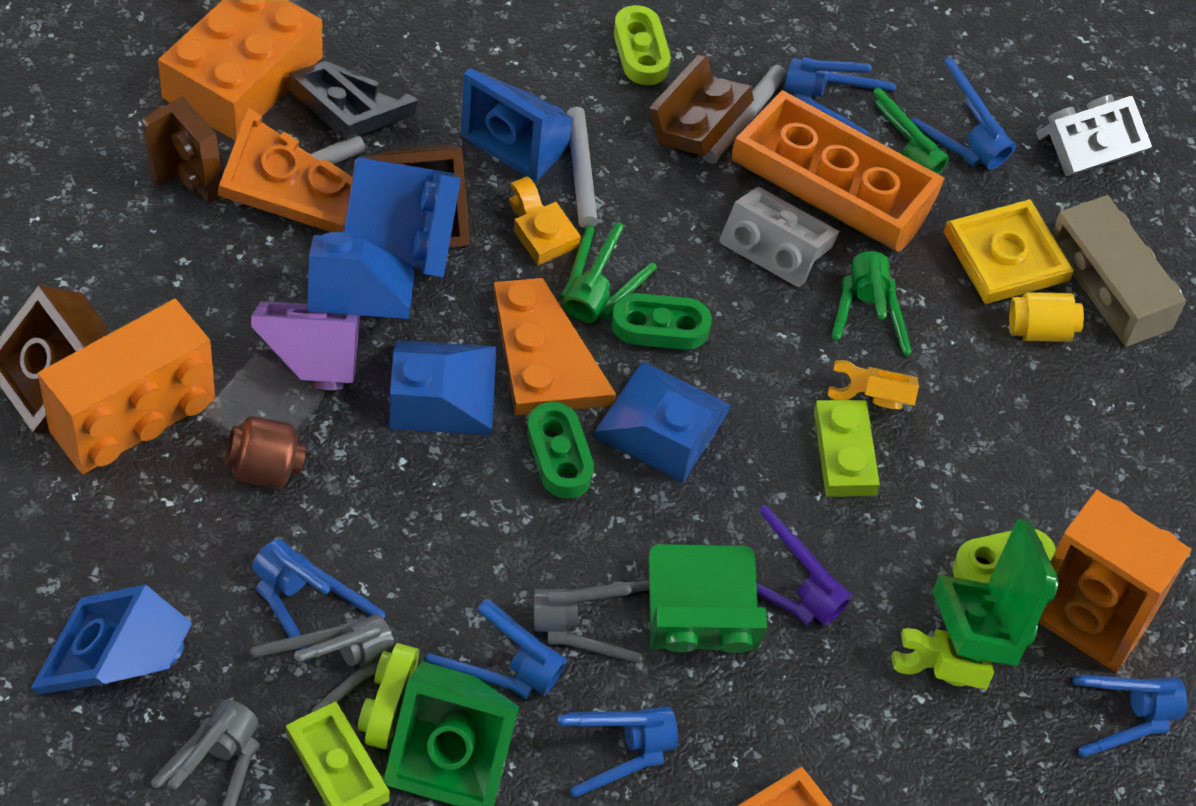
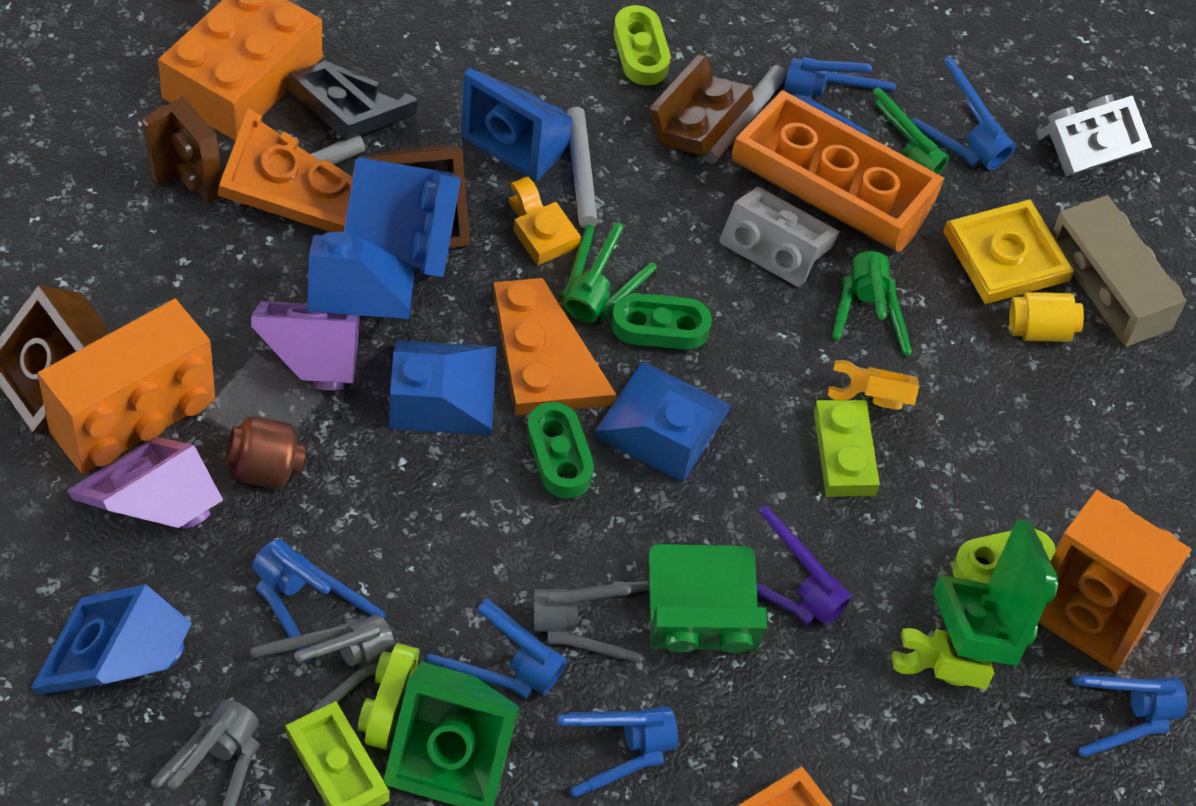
(155, 483): none -> slope

